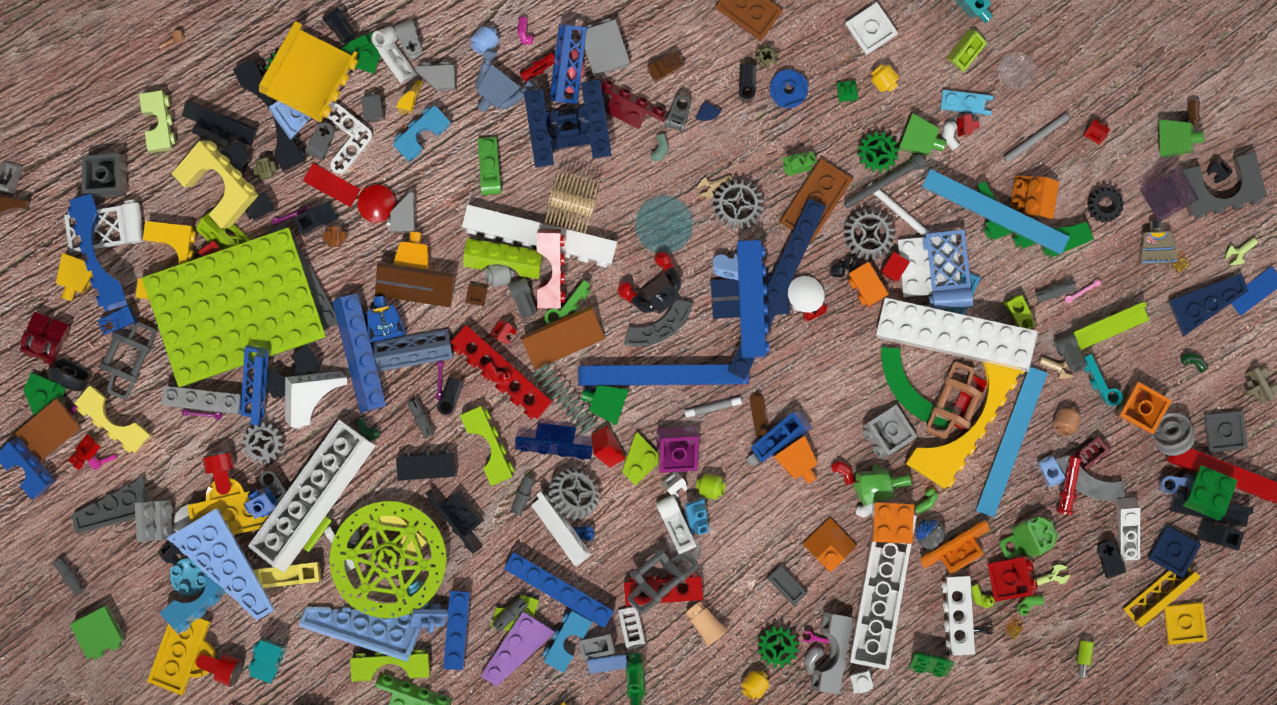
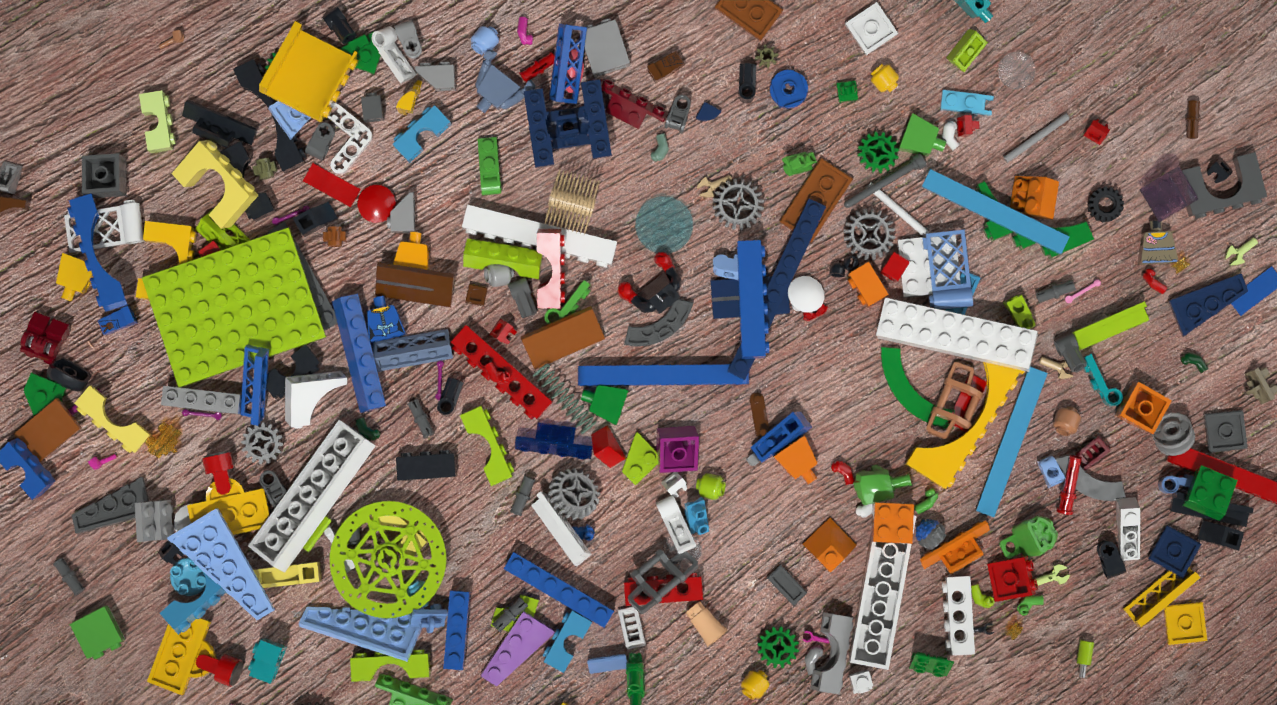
(85, 451): red plate -> none
(132, 377): dark grey bar -> none
(165, 442): none -> clear yellow hips
(260, 502): blue brick -> none
(459, 515): black bracket -> none
(596, 647): light grey slope -> none
(713, 407): light grey bar -> none
(888, 432): light grey plate -> none
(1152, 282): none -> red arm
(1178, 138): bright green torso -> none

